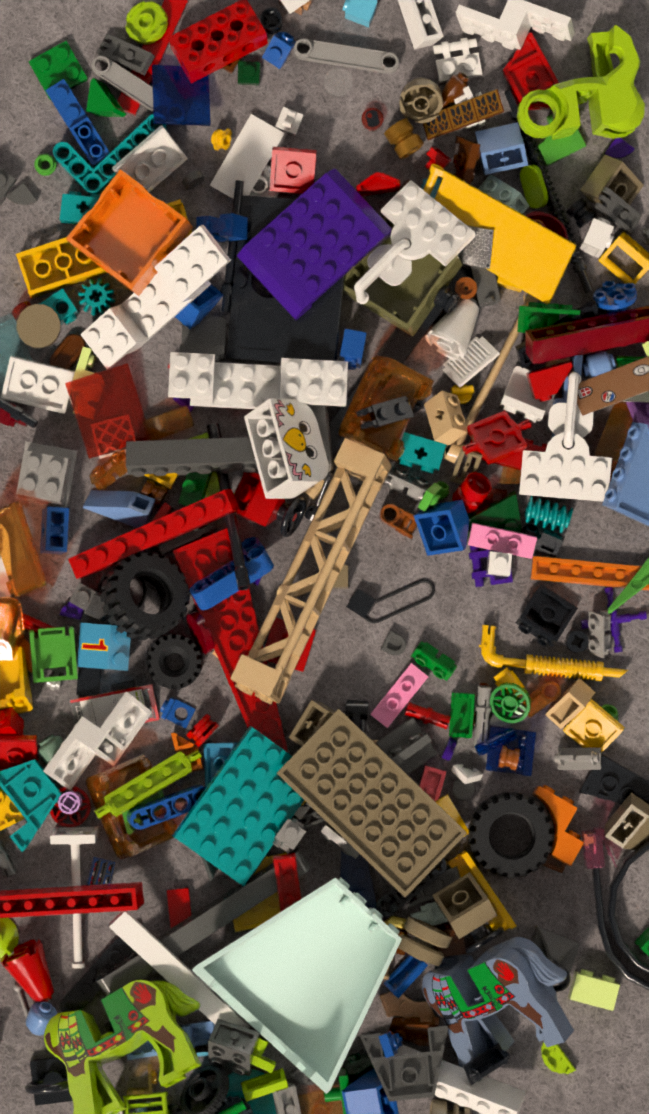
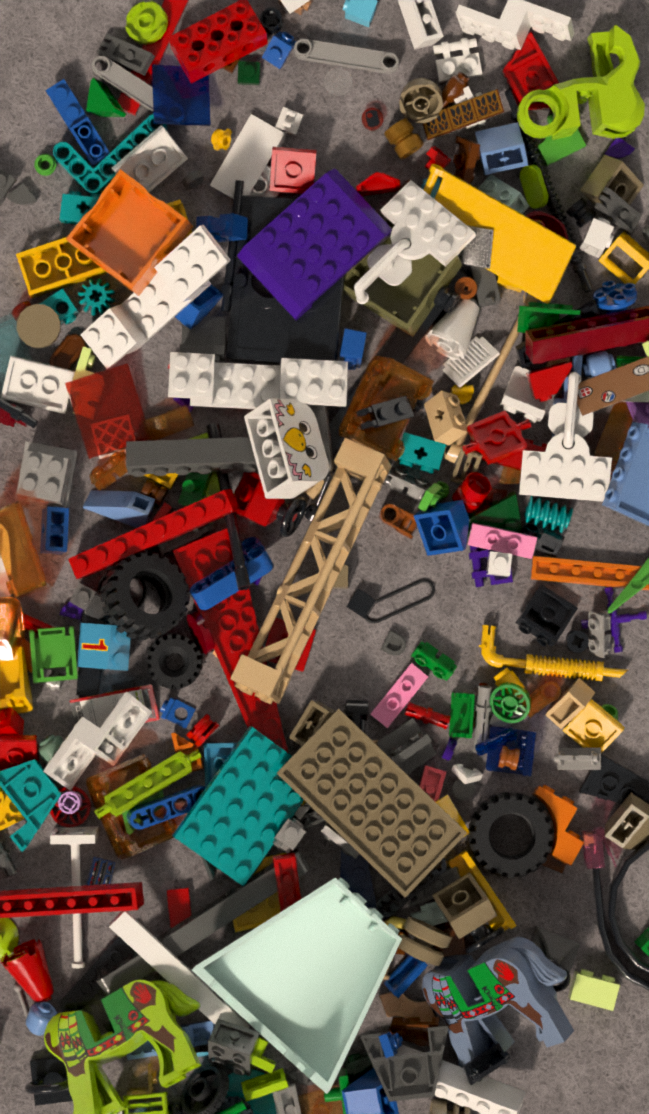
(57, 65): green plate -> none
(556, 1059): lime tile -> none

